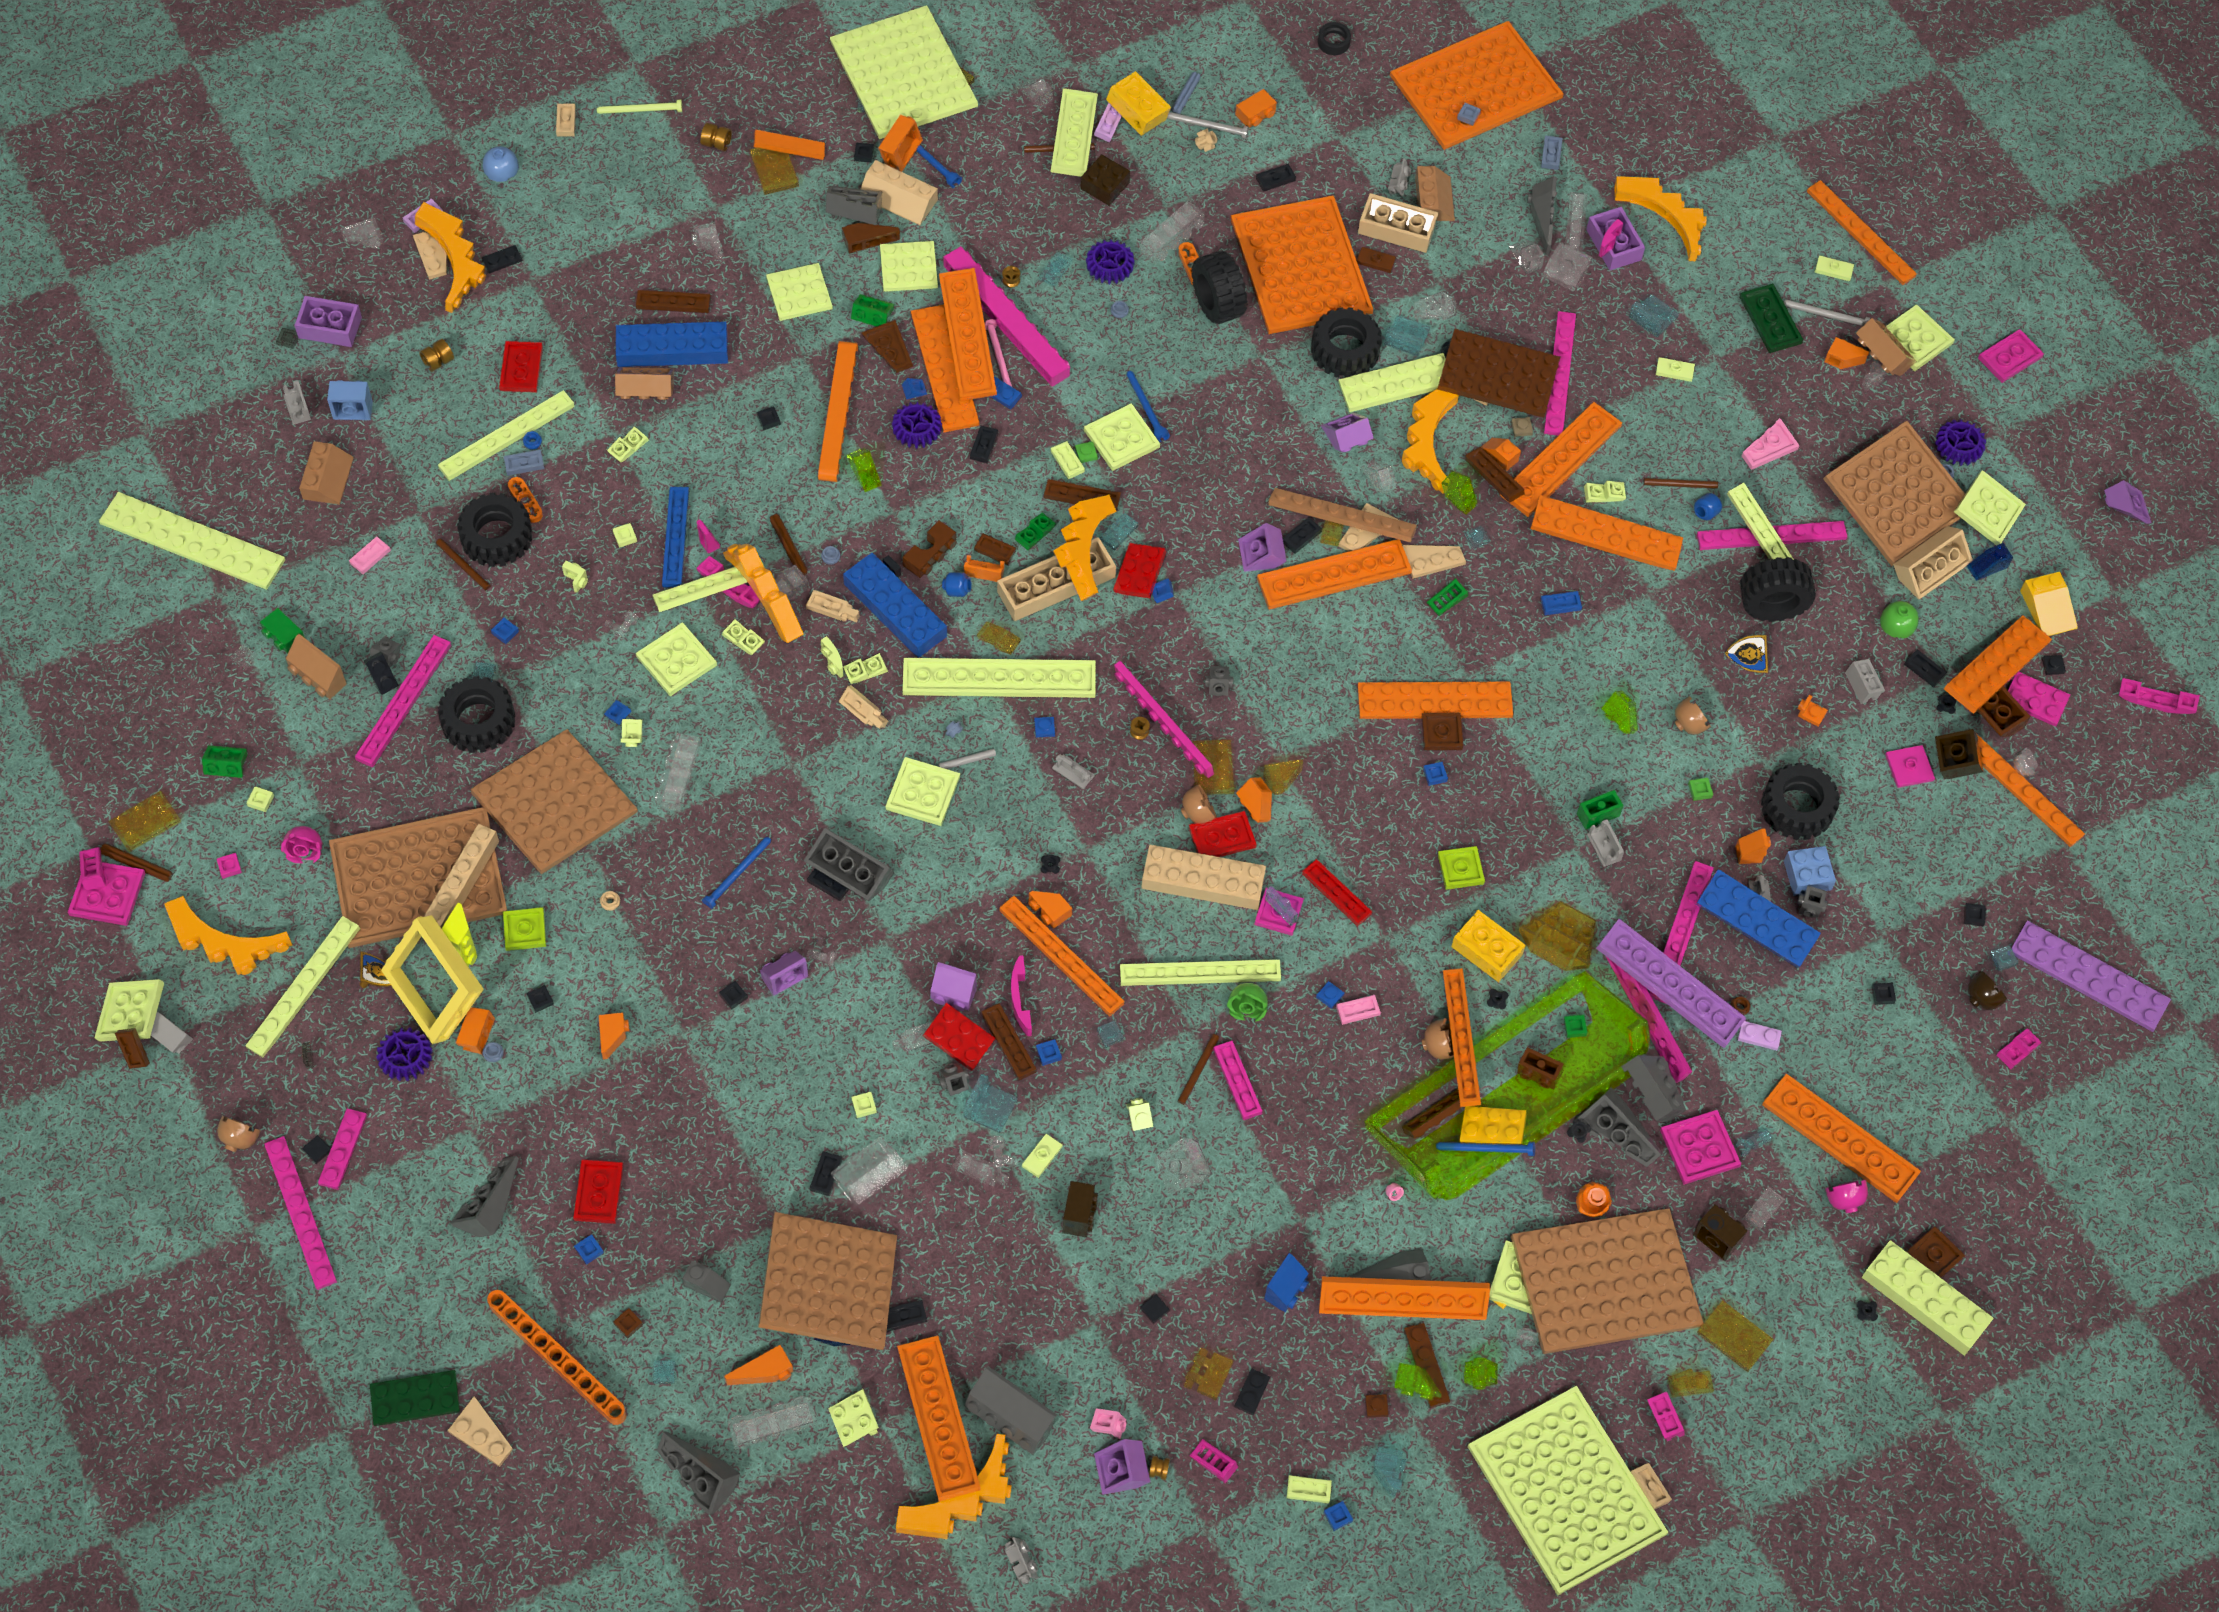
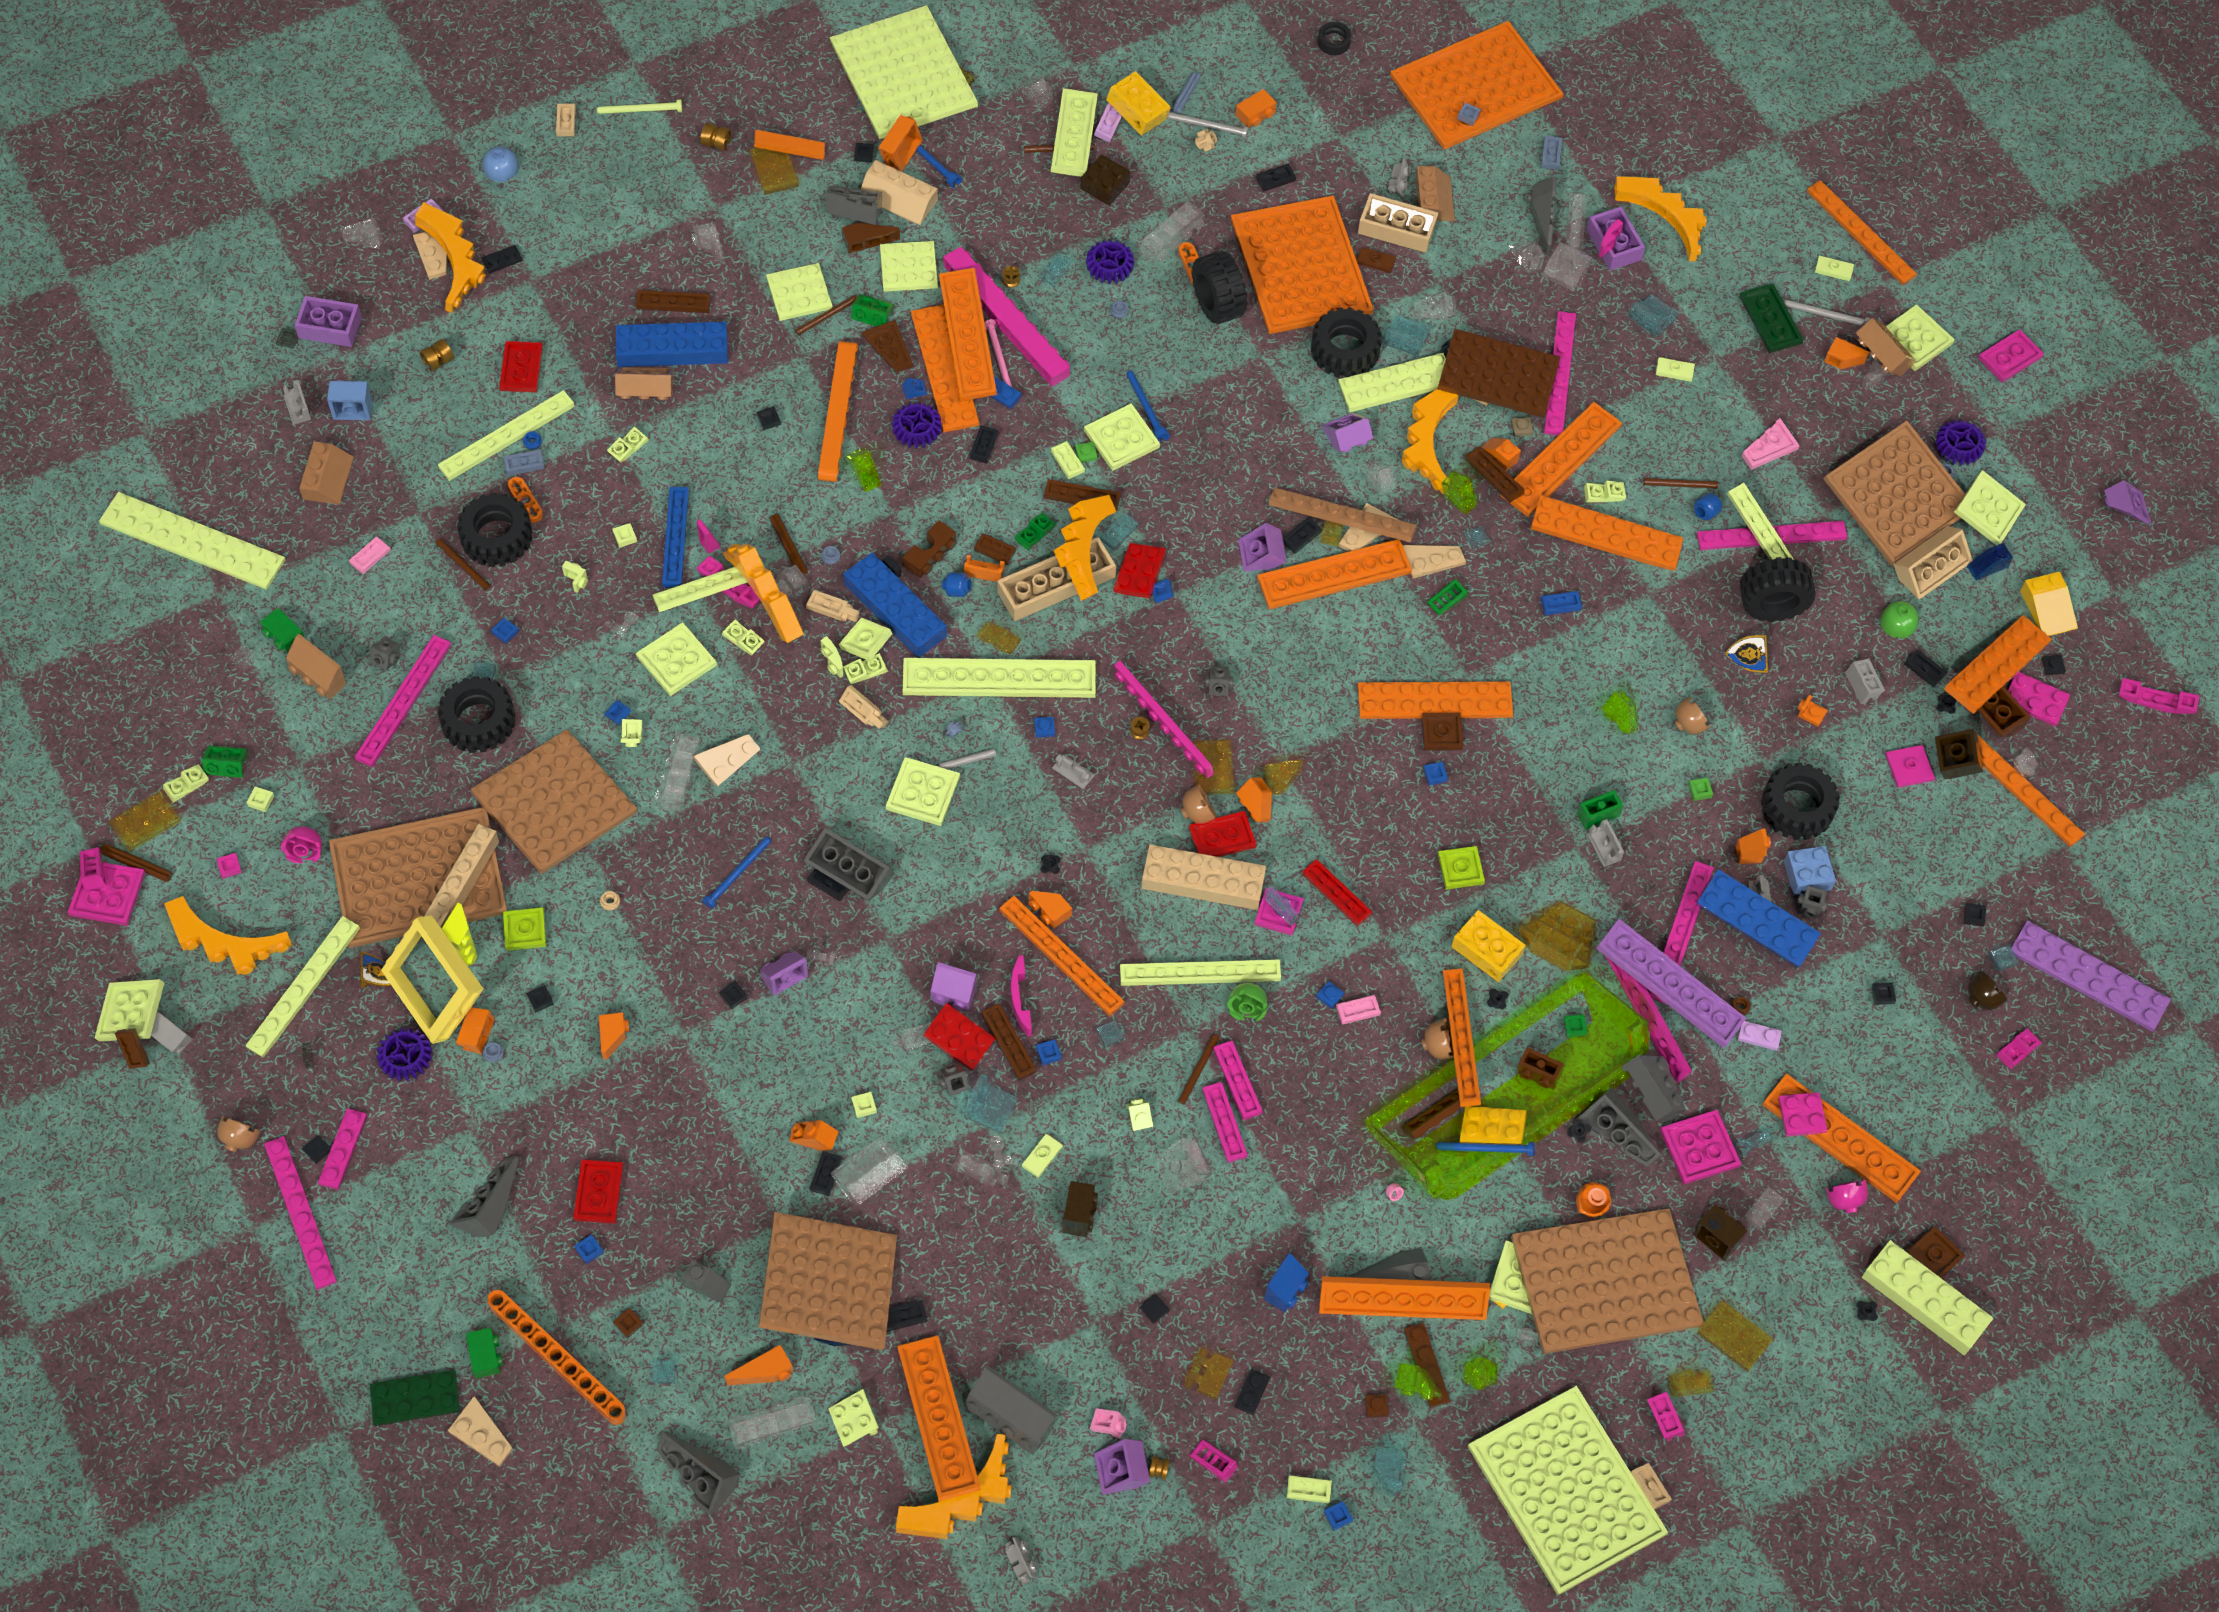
(188, 782): none -> yellowish green slope
(381, 673): black plate -> none
(483, 1353): none -> green brick
(725, 759): none -> tan wing
(814, 1135): none -> orange slope
(824, 316): none -> reddish brown bar
(865, 639): none -> yellowish green plate
(1224, 1122): none -> dark pink plate
(1802, 1114): none -> dark pink plate

